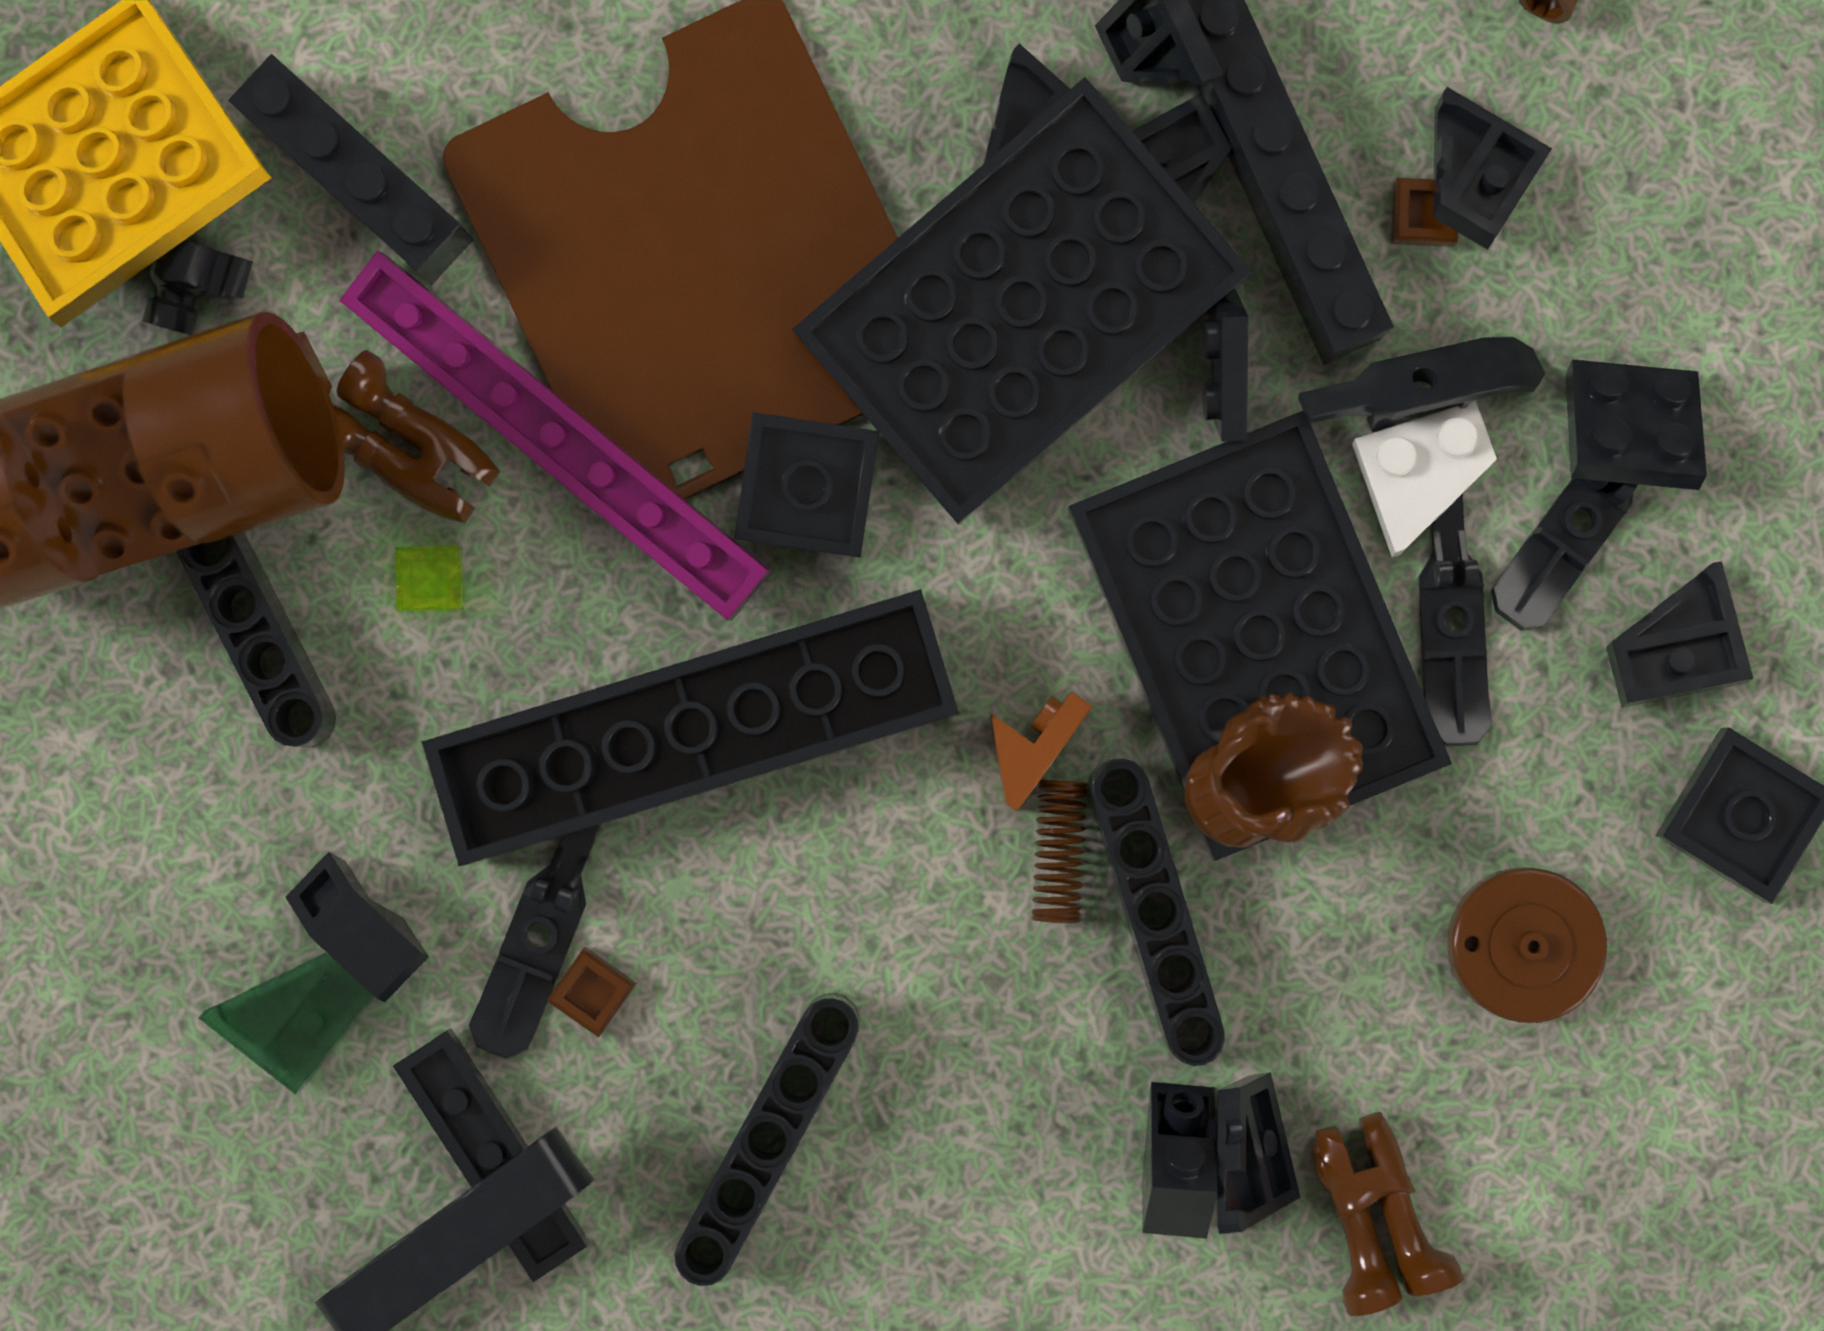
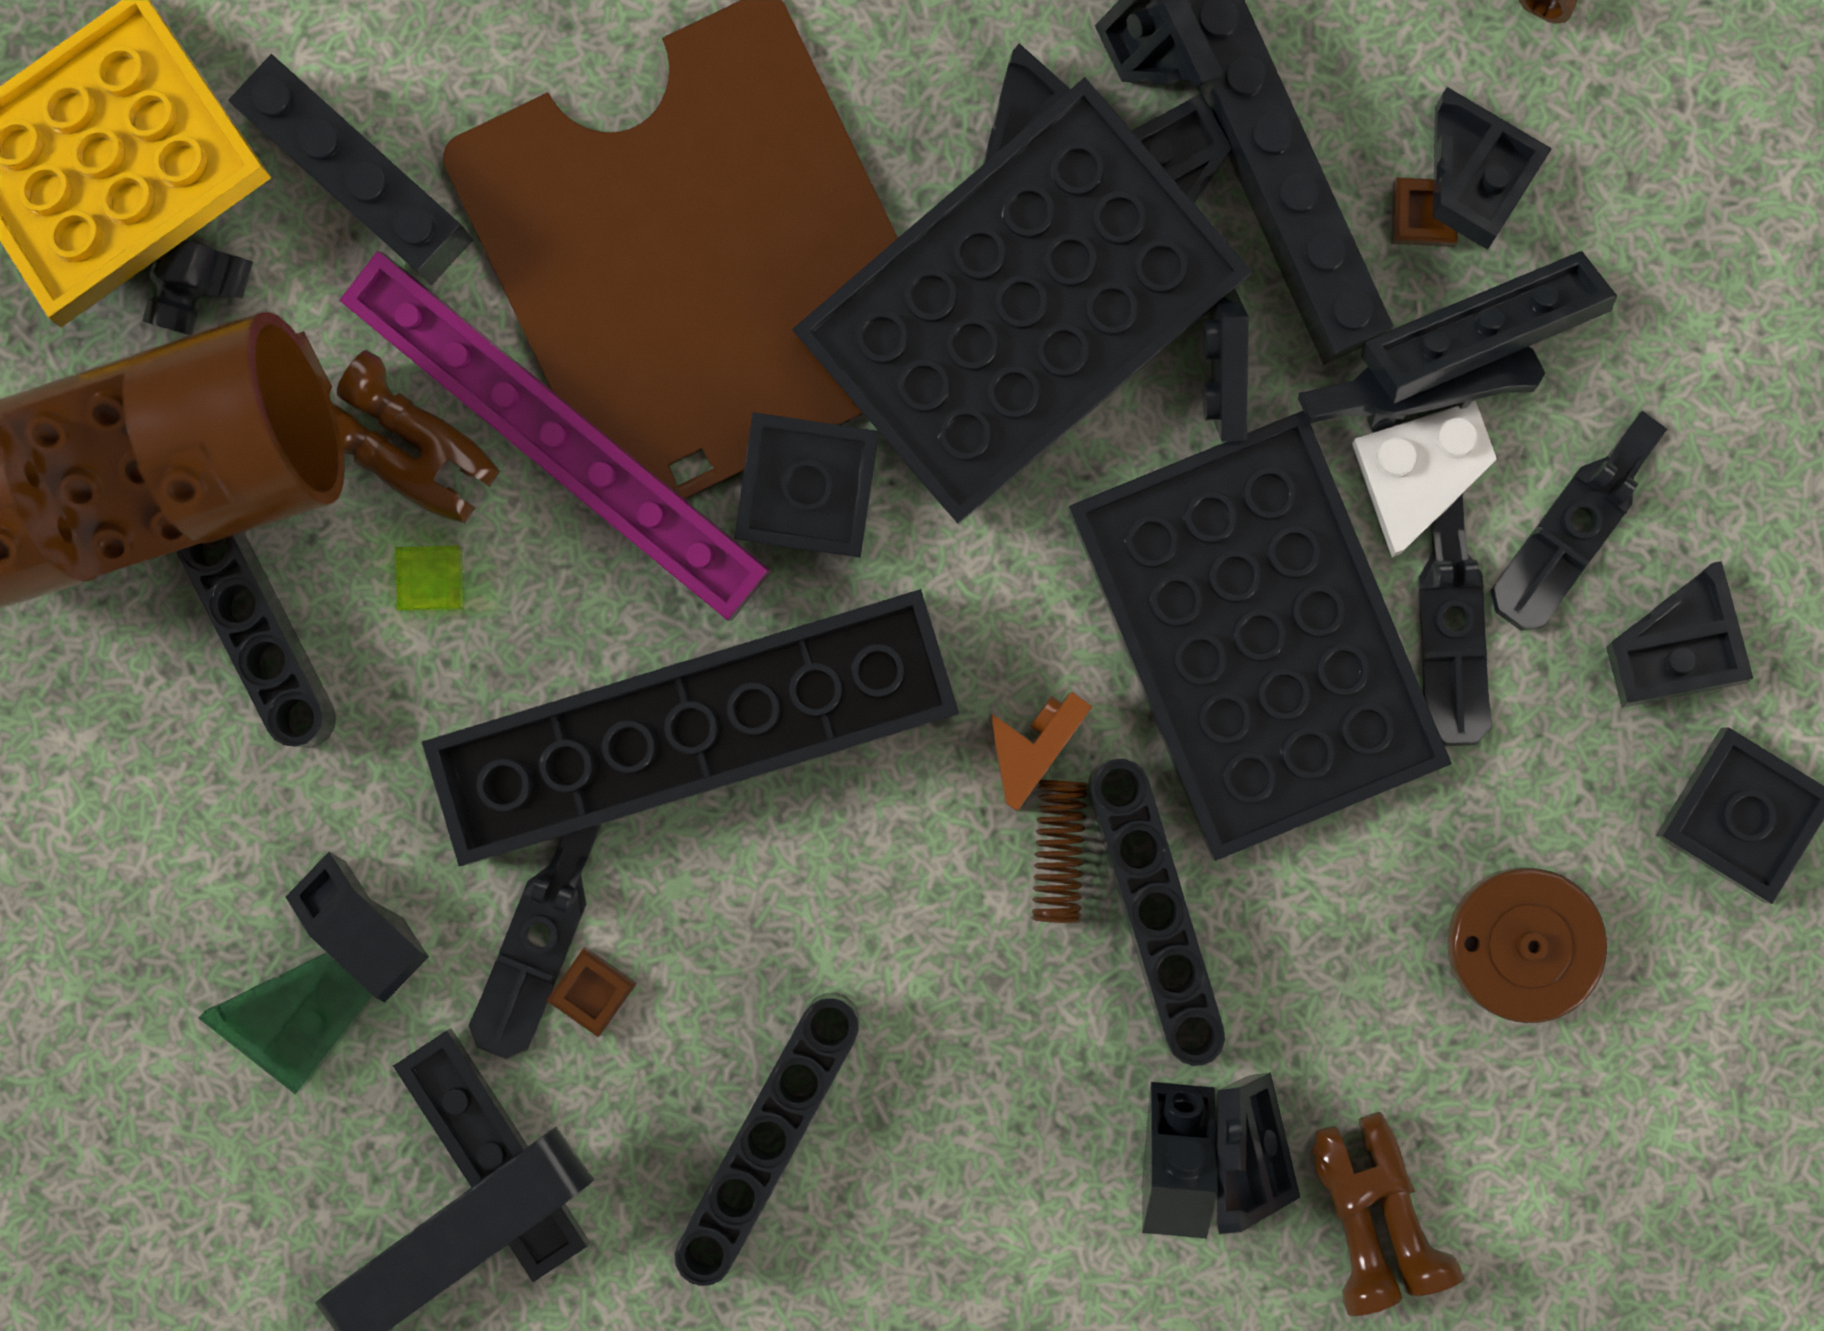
(1274, 773): reddish brown hair -> none
(1488, 326): none -> black plate
(1635, 425): black plate -> none

